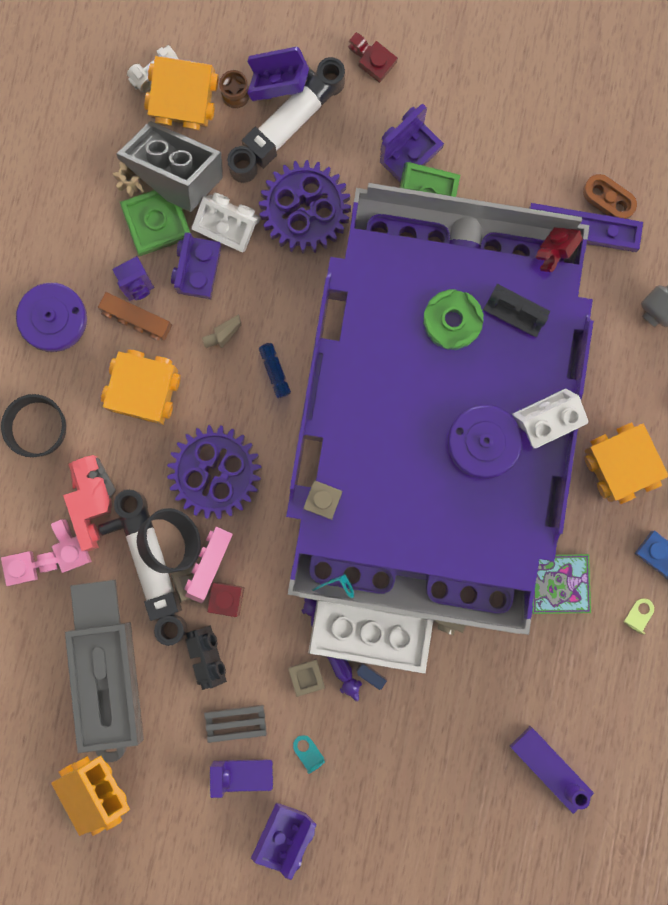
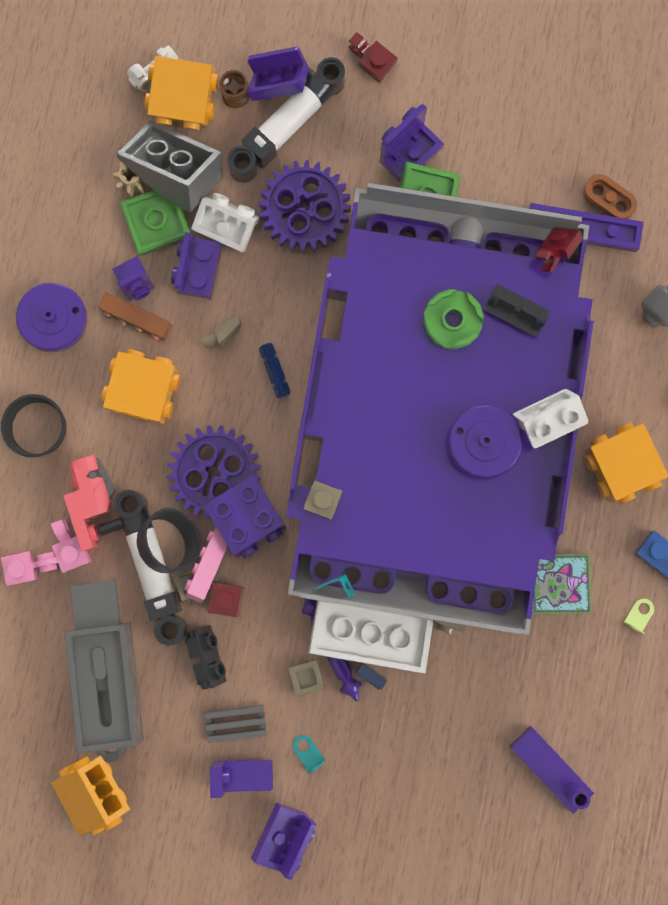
(245, 518): none -> dark purple bracket

